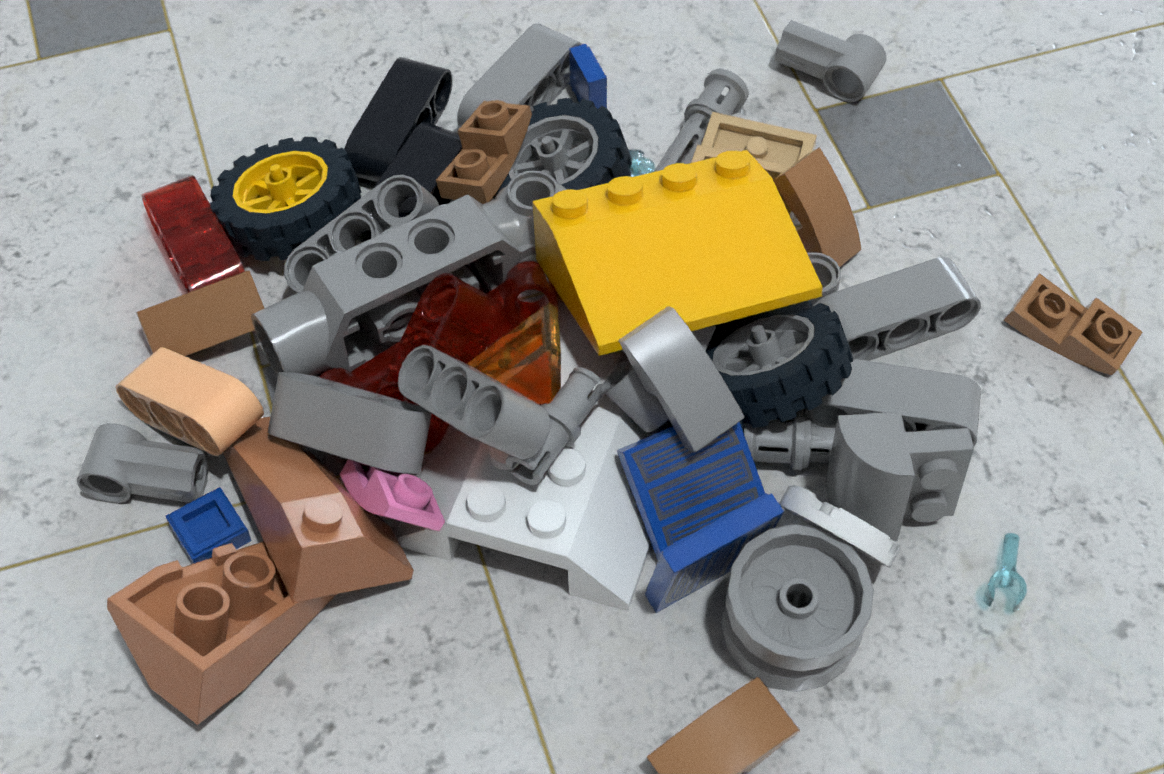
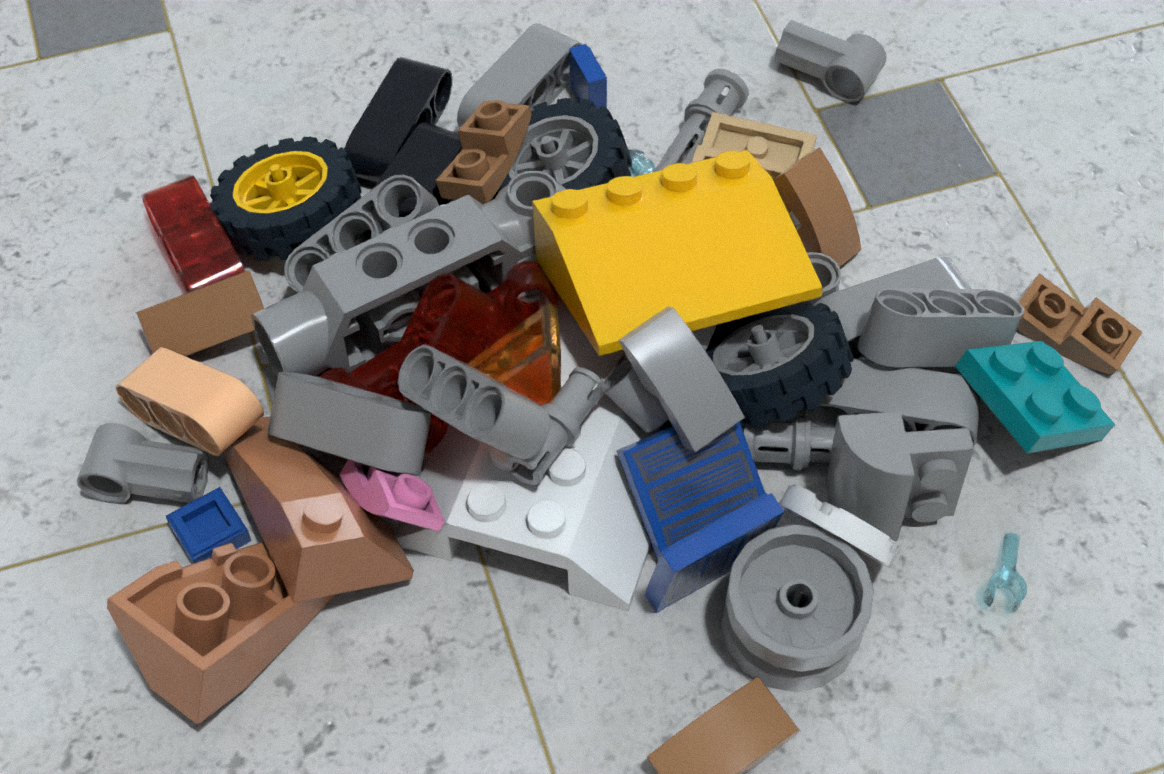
(936, 325): none -> light grey beam
(1035, 395): none -> teal plate

